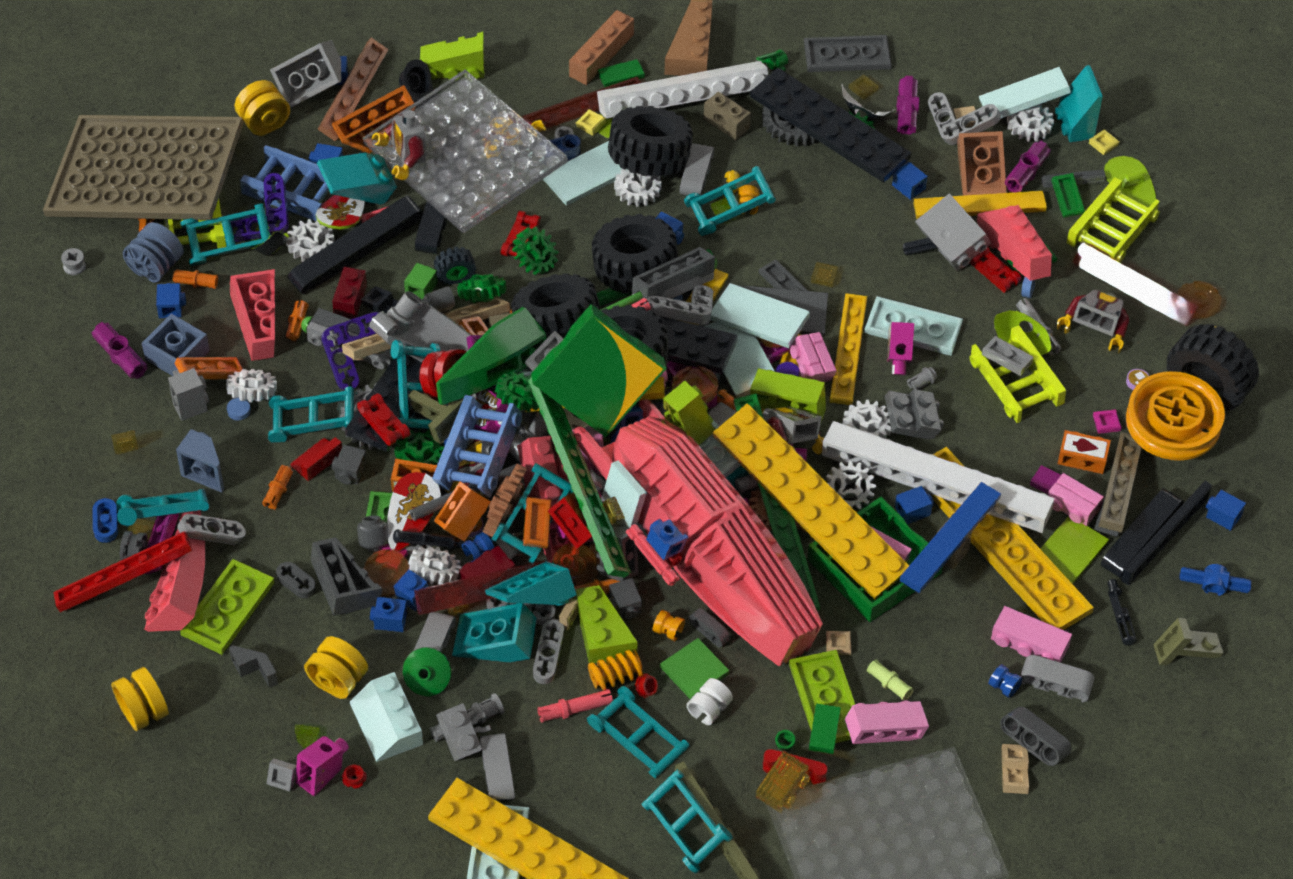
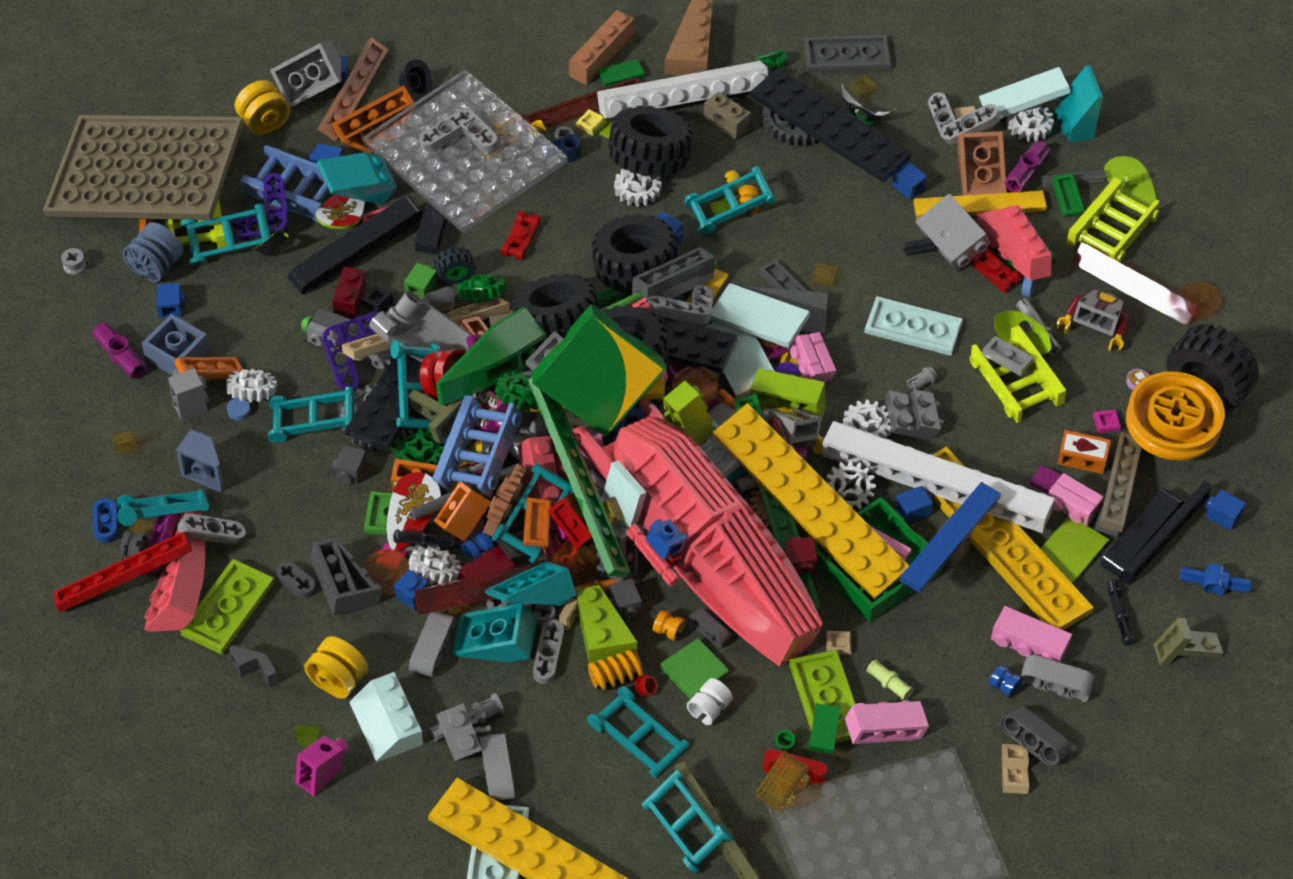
(140, 698): yellow wheel -> none
(195, 278): orange axle -> none
(255, 308): coral wedge -> none
(277, 487): orange axle -> none
(281, 774): light grey tile -> none
(295, 320): orange axle -> none
(308, 239): white gear -> none
(317, 458): red panel -> none
(349, 772): red plate -> none
(372, 533): dark grey head -> none
(383, 419): red plate -> none
(389, 614): blue brick -> none
(408, 140): torso -> none
(438, 671): green dish -> none
(451, 58): lime wedge -> none
(463, 127): none -> light grey beam
(535, 250): green gear -> none
(576, 705): coral pin -> none
(583, 175): light aqua tile -> none
(696, 169): light grey beam -> none
(801, 554): none -> dark red brick
(848, 349): yellow tile -> none
(901, 336): dark pink torso -> none
(907, 105): magenta piece -> none
(1104, 142): light yellow tile -> none

